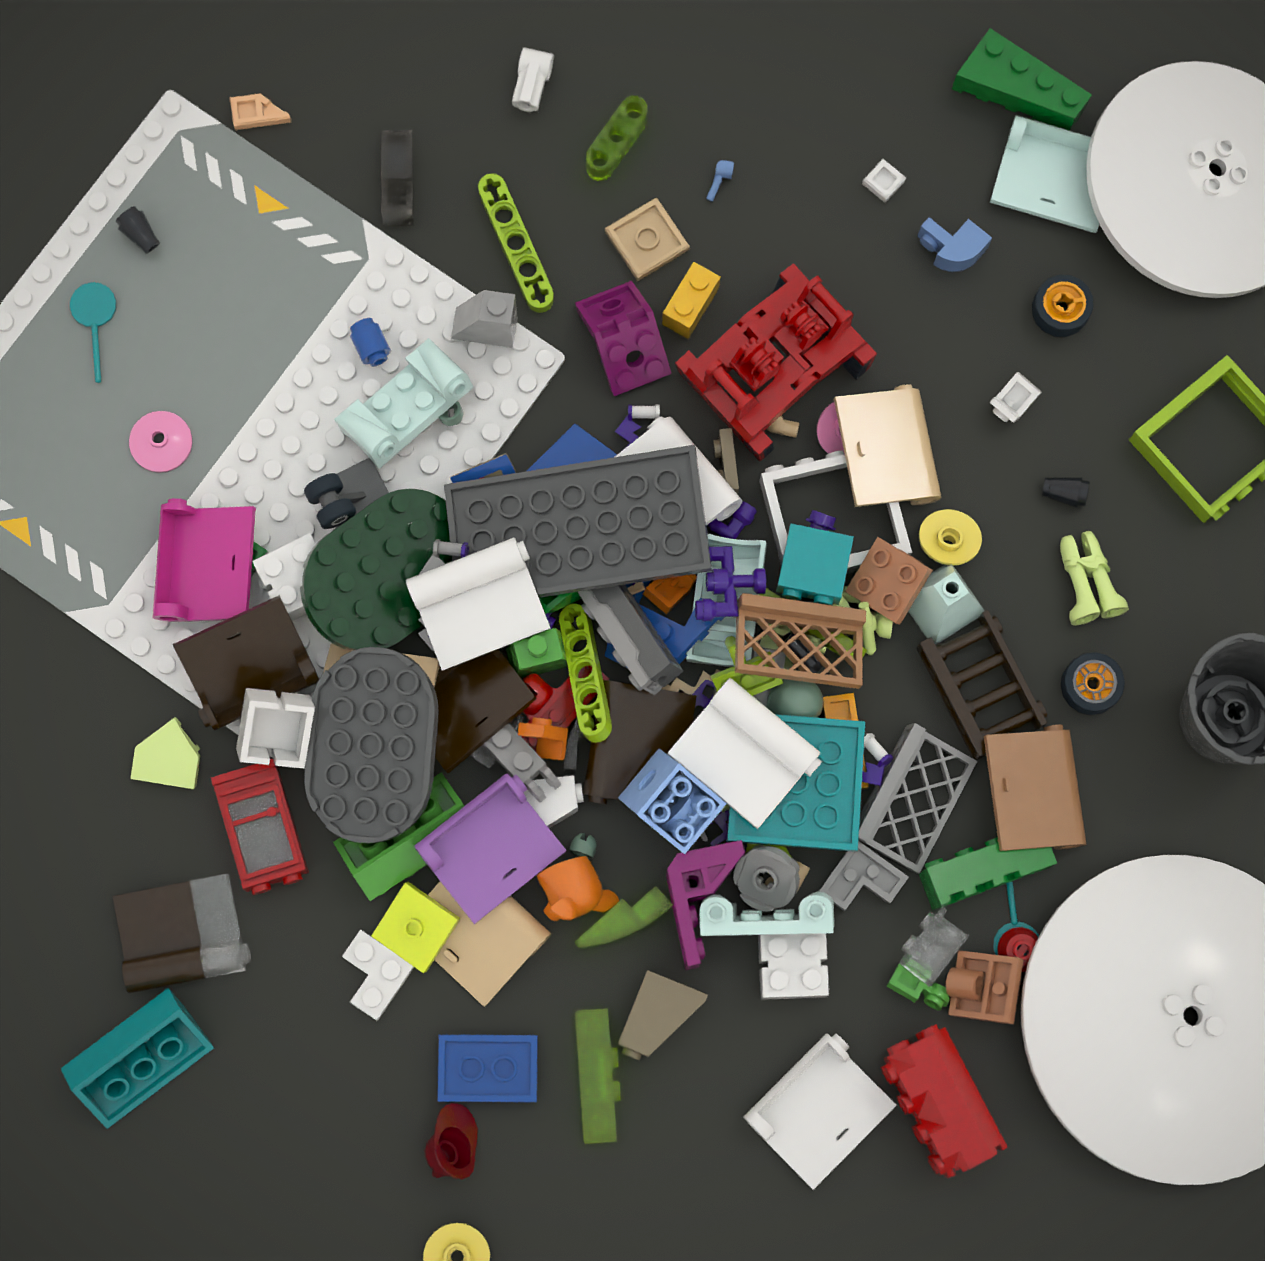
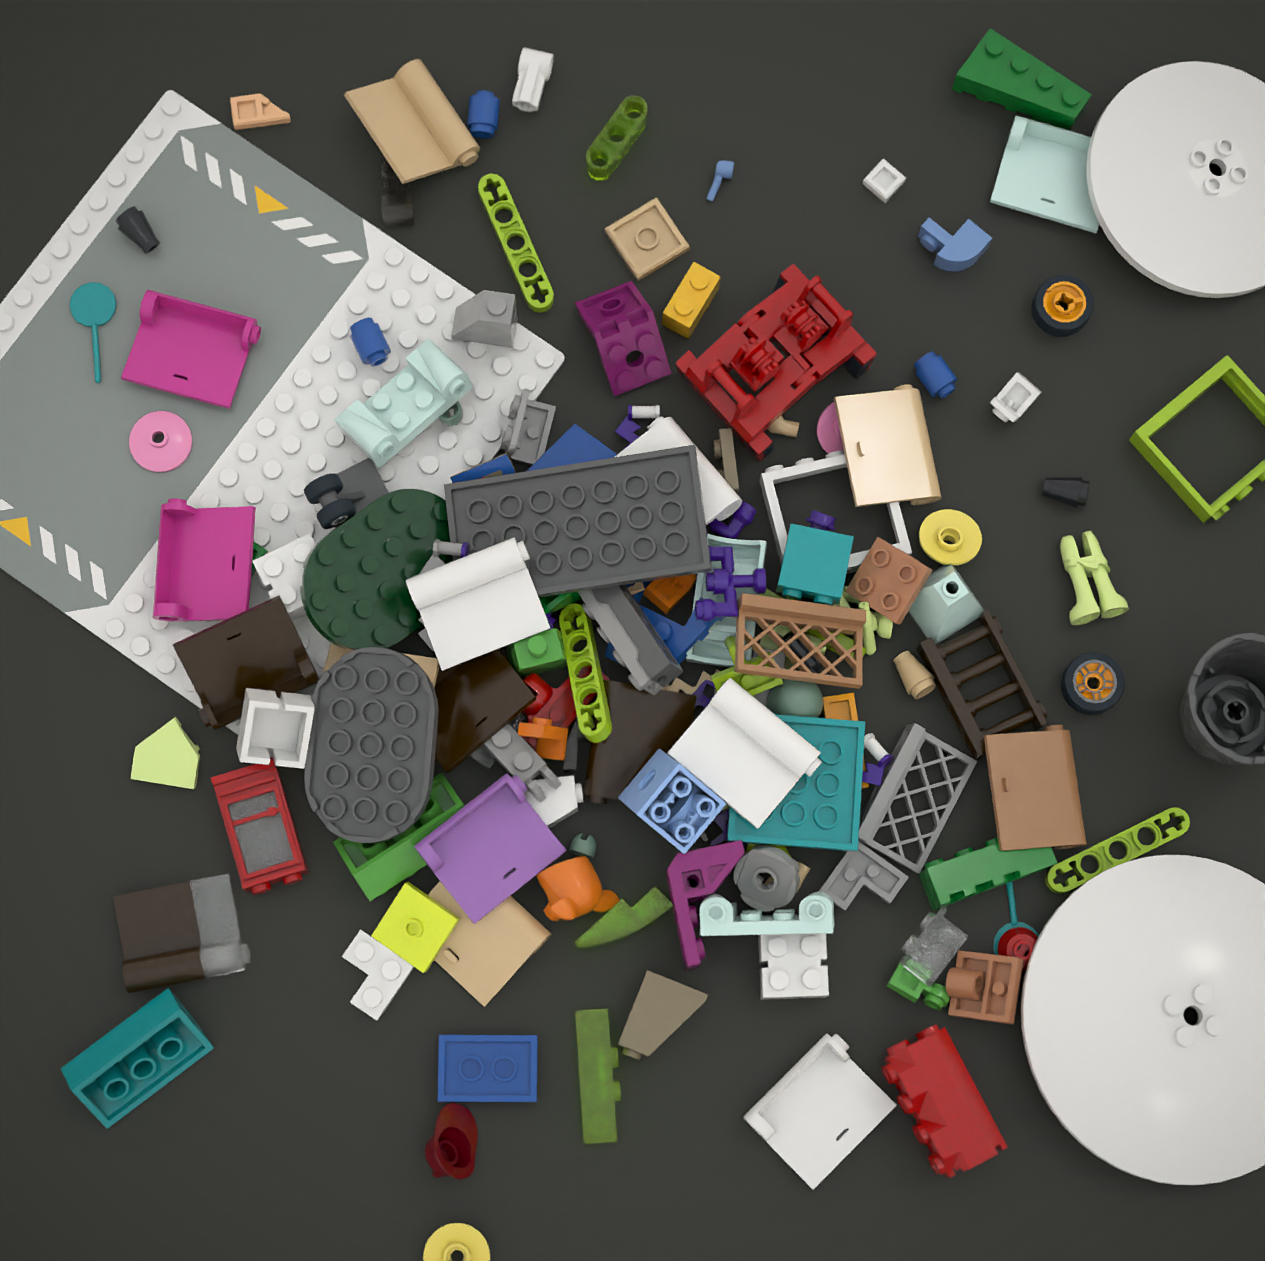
(193, 344): none -> dark pink door
(414, 123): none -> tan door
(483, 114): none -> blue brick
(530, 429): none -> light grey bracket
(914, 675): none -> tan cone
(935, 375): none -> blue brick
(1128, 839): none -> lime beam

